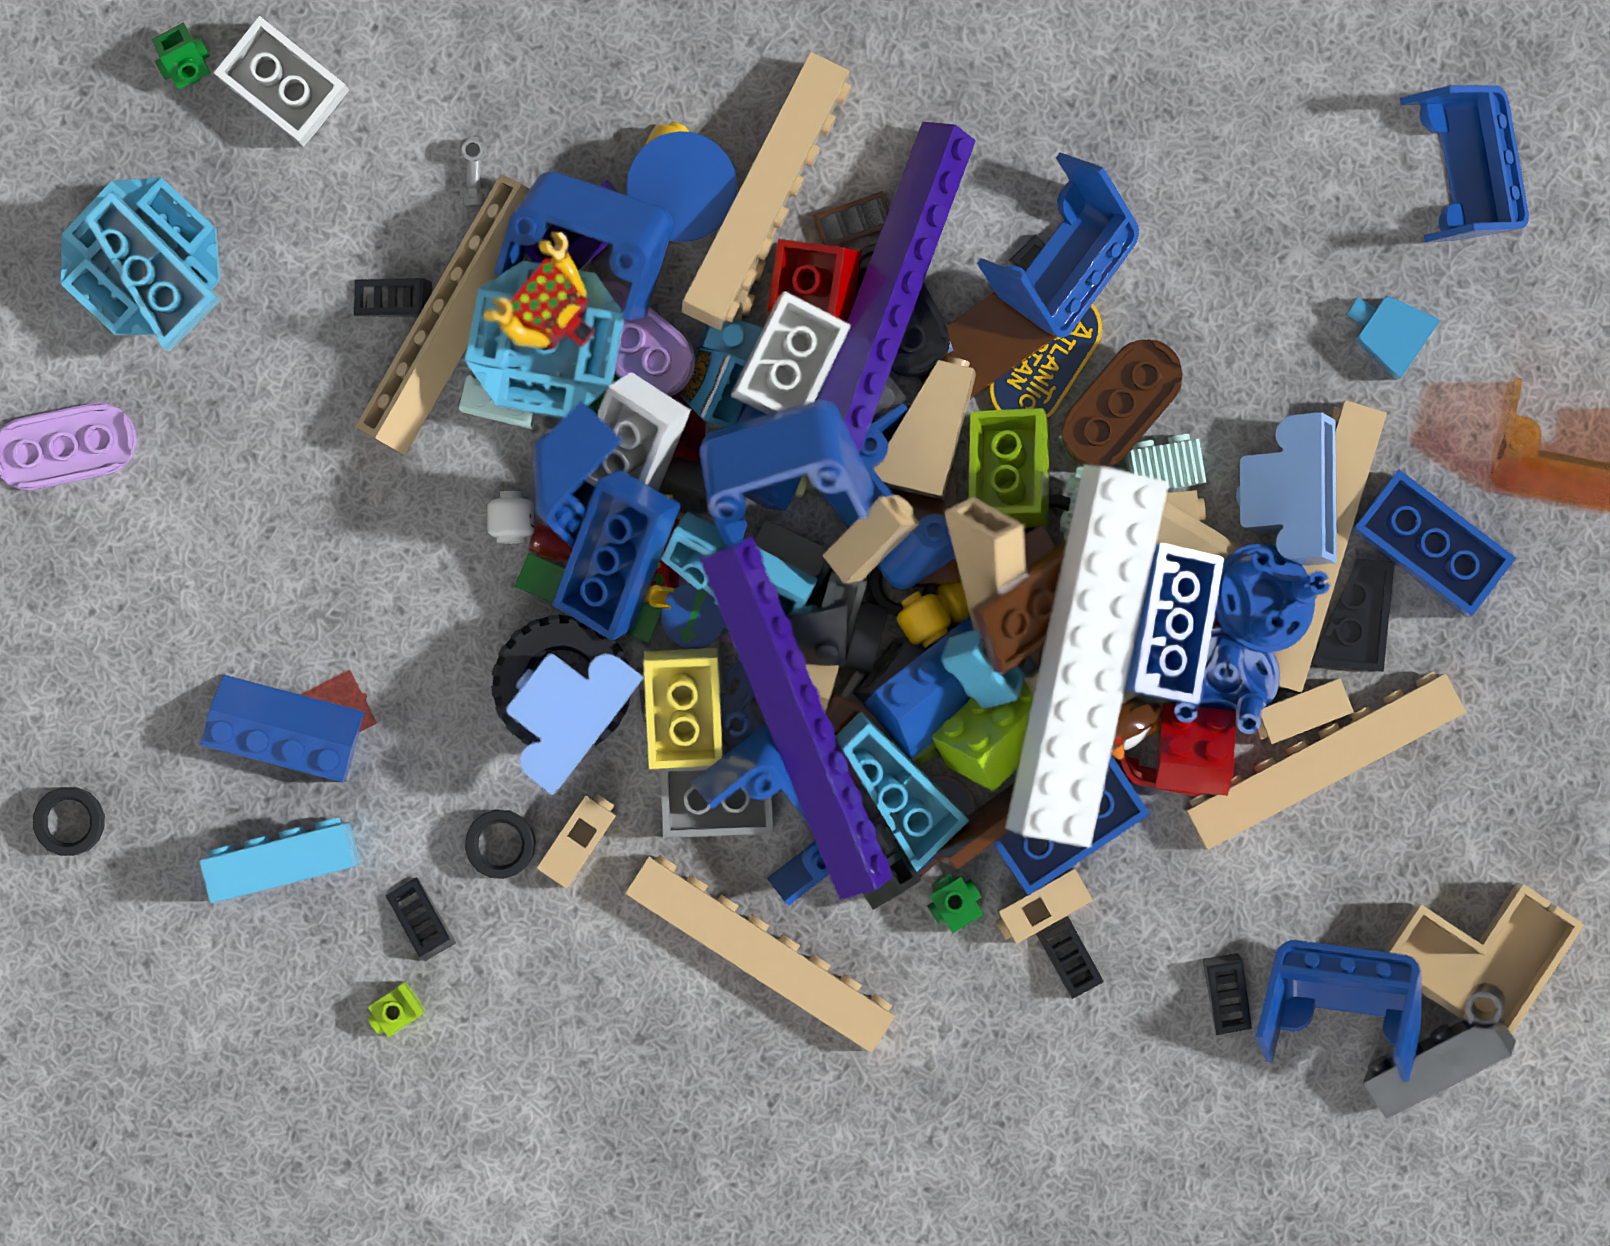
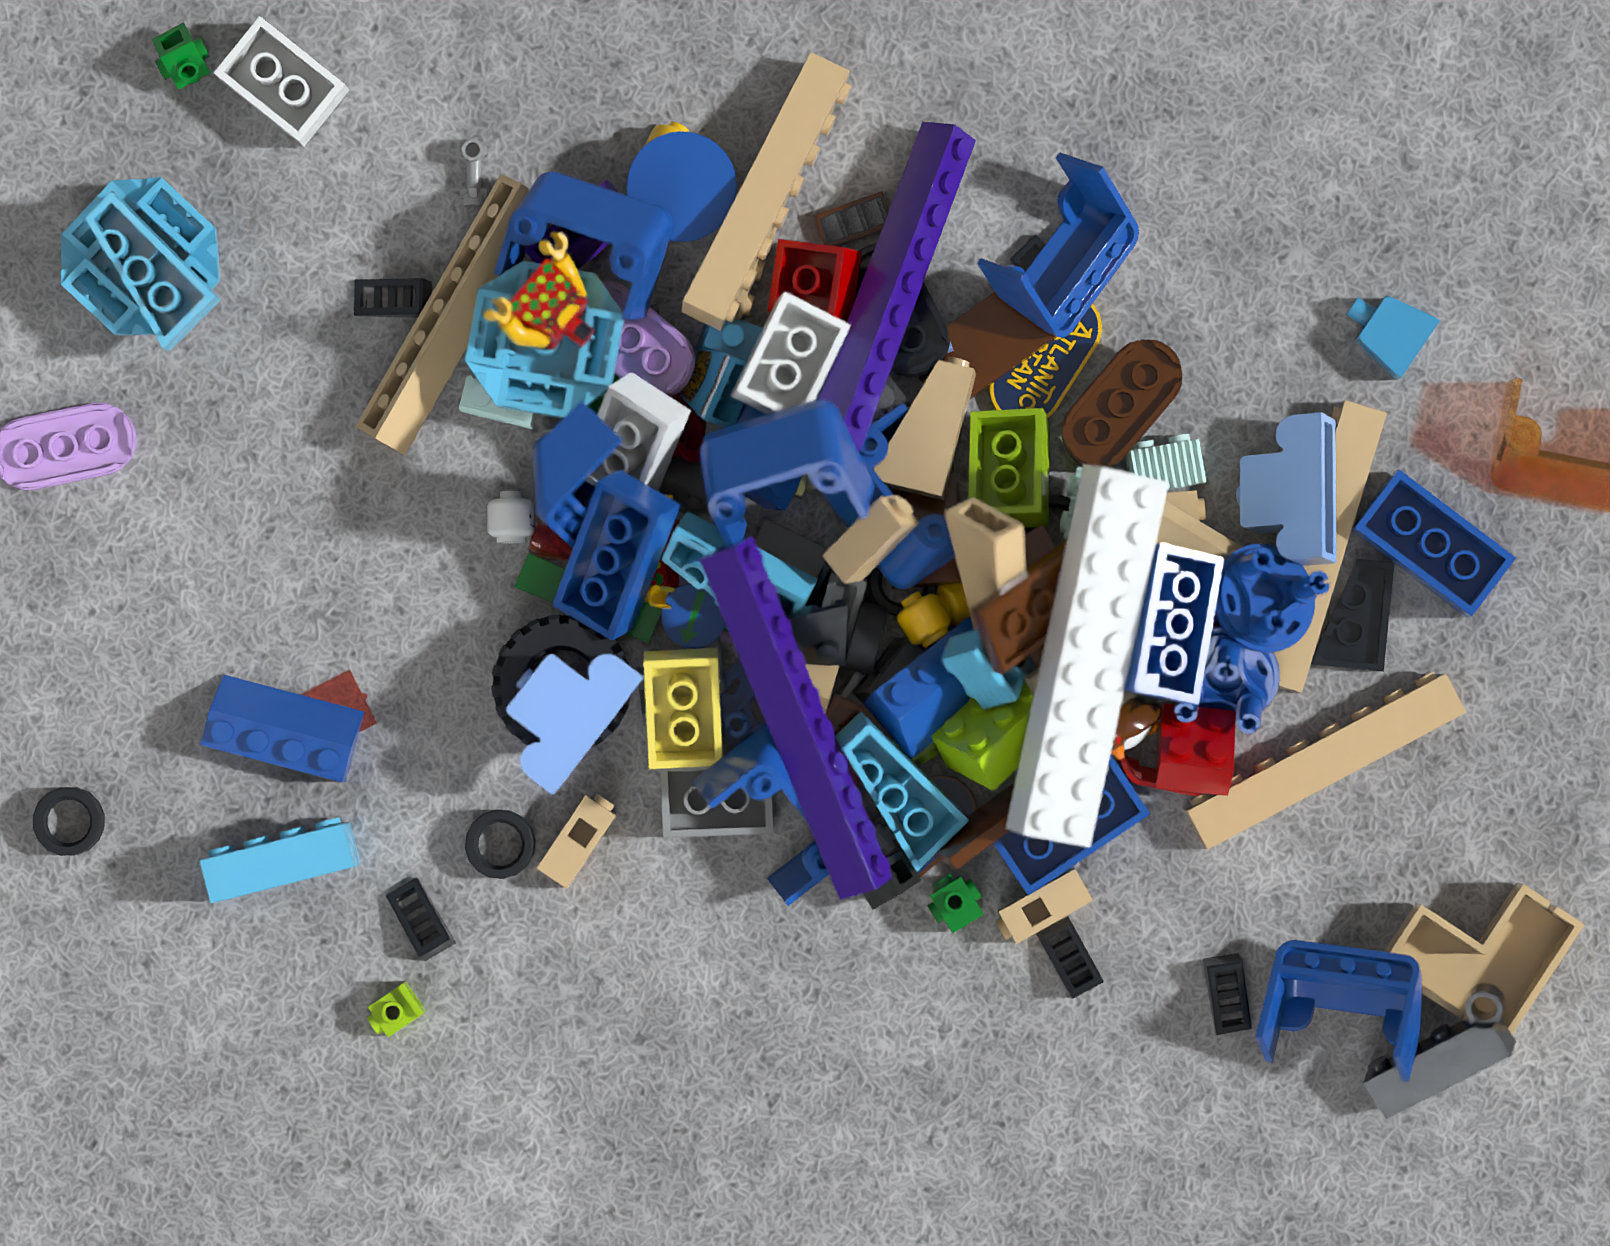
(760, 953): tan brick -> none
(1304, 711): tan brick -> none
(1478, 158): blue windscreen -> none

